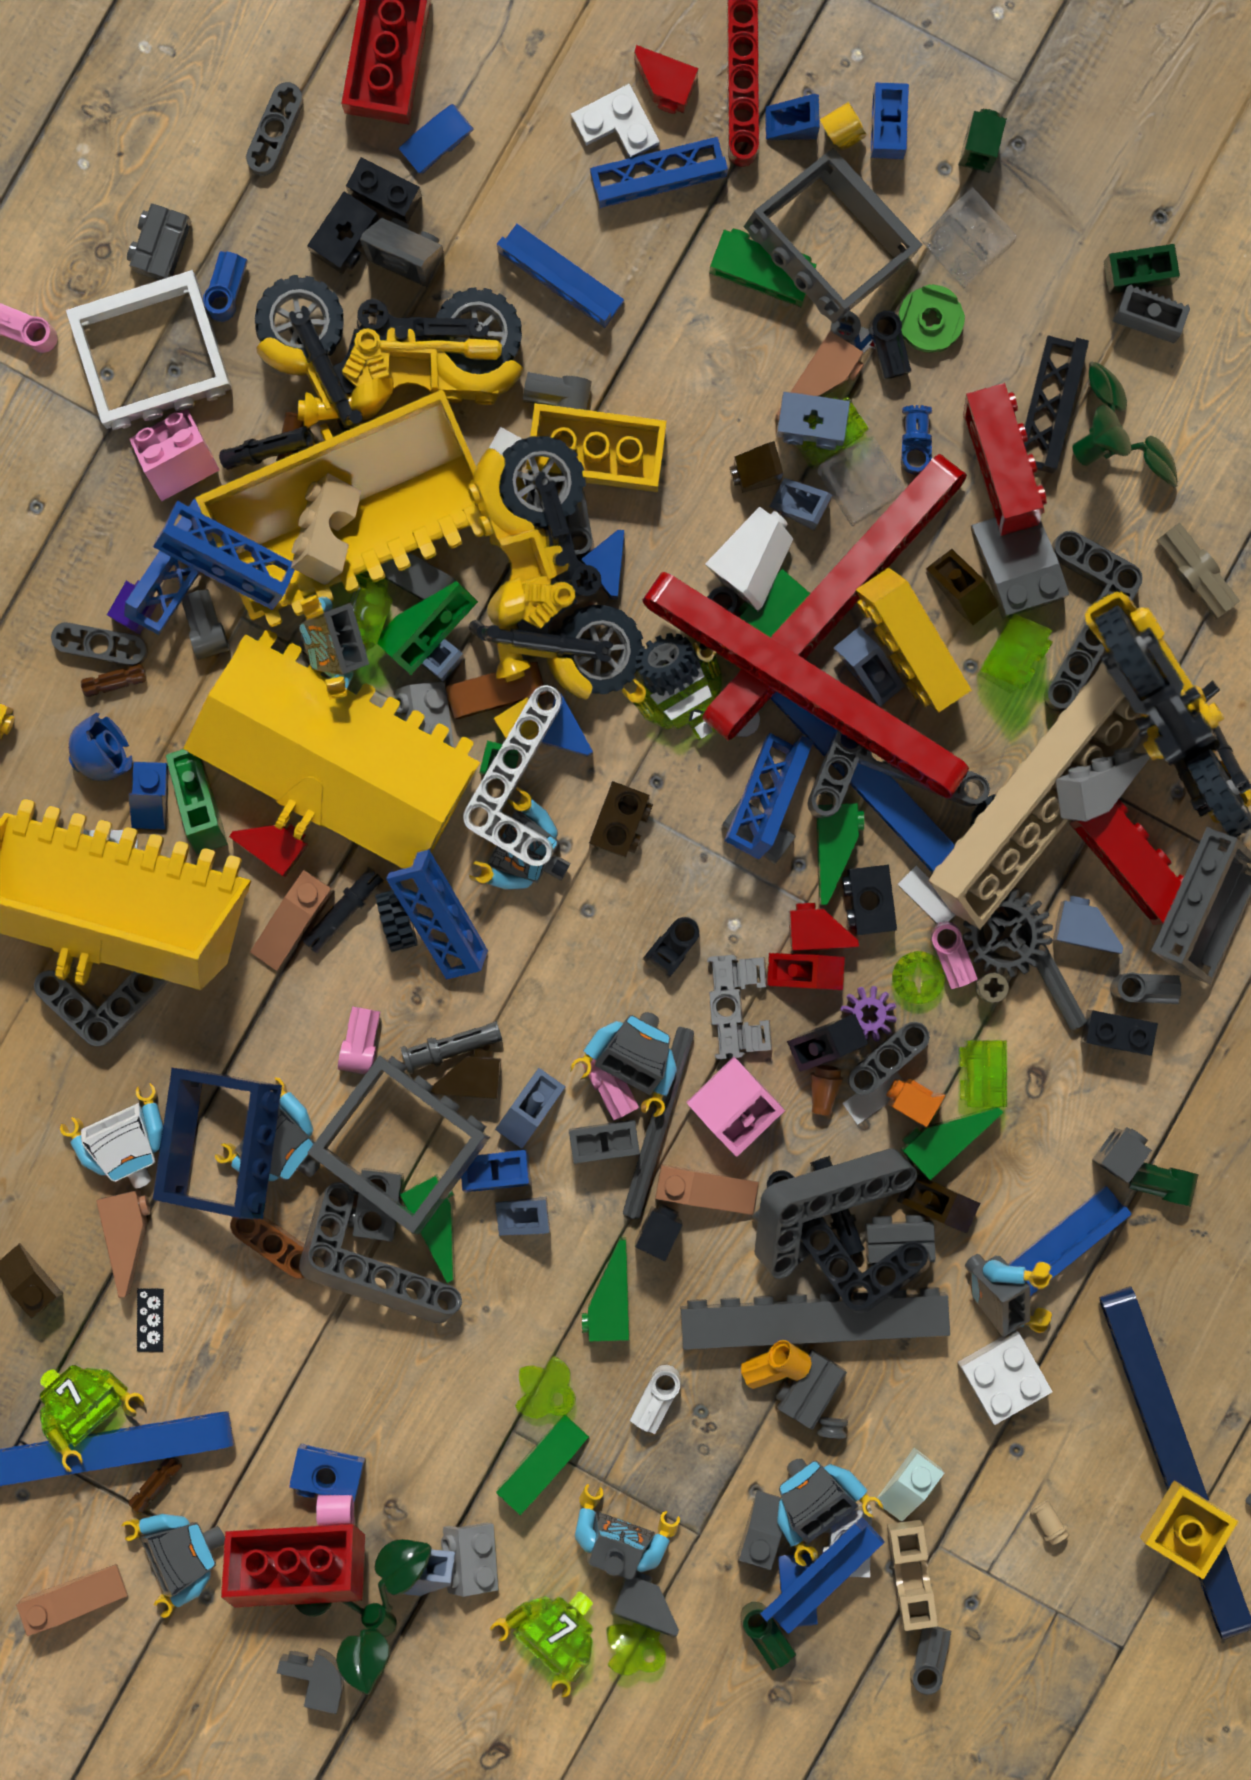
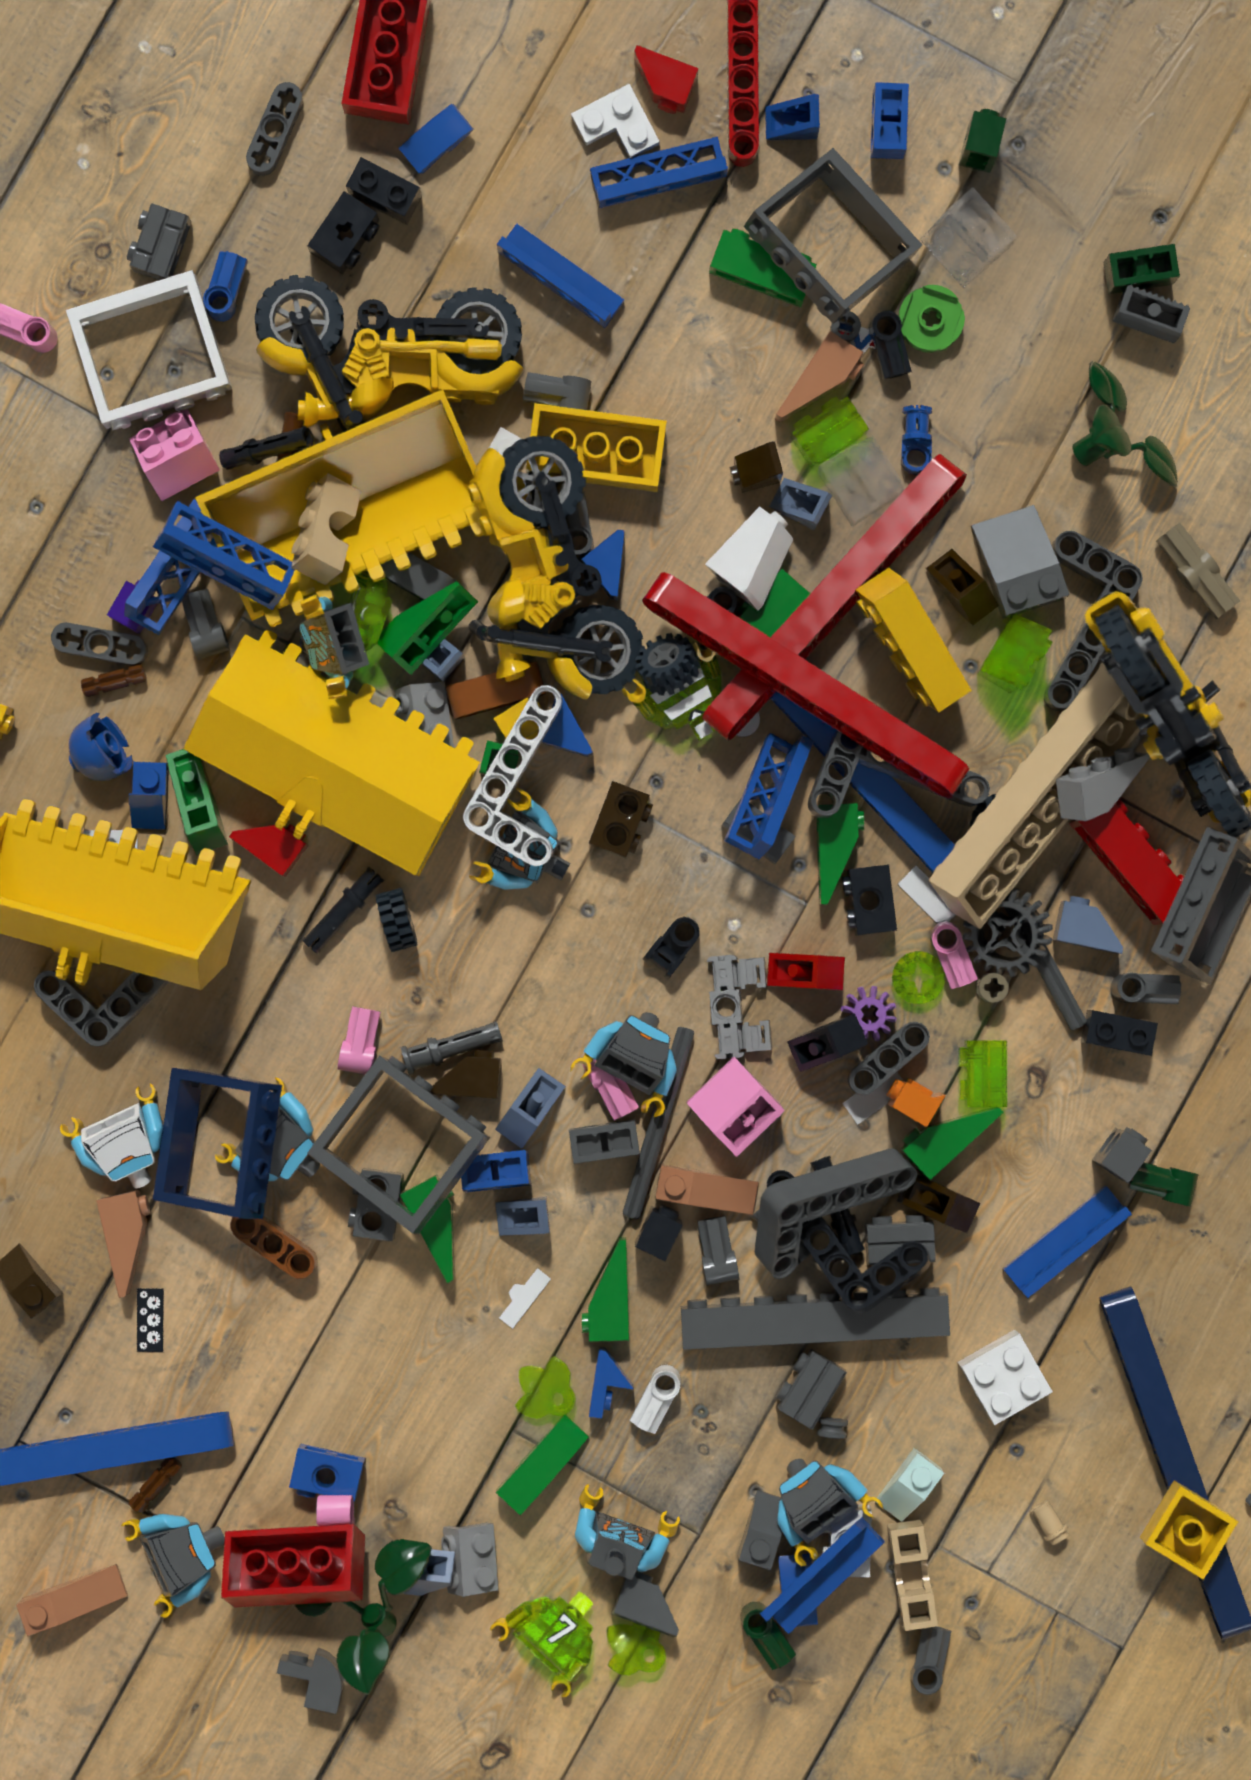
(78, 1404): clear neon green torso -> none
(291, 919): nougat slope -> none
(367, 1269): dark grey beam -> none
(402, 251): dark grey slope -> none
(446, 909): blue fence -> none
(523, 1296): none -> white sticker
(606, 1374): none -> blue slope
(718, 1257): none -> dark grey piece
(780, 1362): light orange piece -> none
(817, 929): red slope -> none
(825, 1086): dark orange cone -> none
(828, 411): sand blue brick -> none
(843, 126): yellow piece -> none
(869, 666): sand blue slope -> none
(1003, 458): red brick -> none
(1005, 1294): torso -> none
(1065, 399): black fence -> none

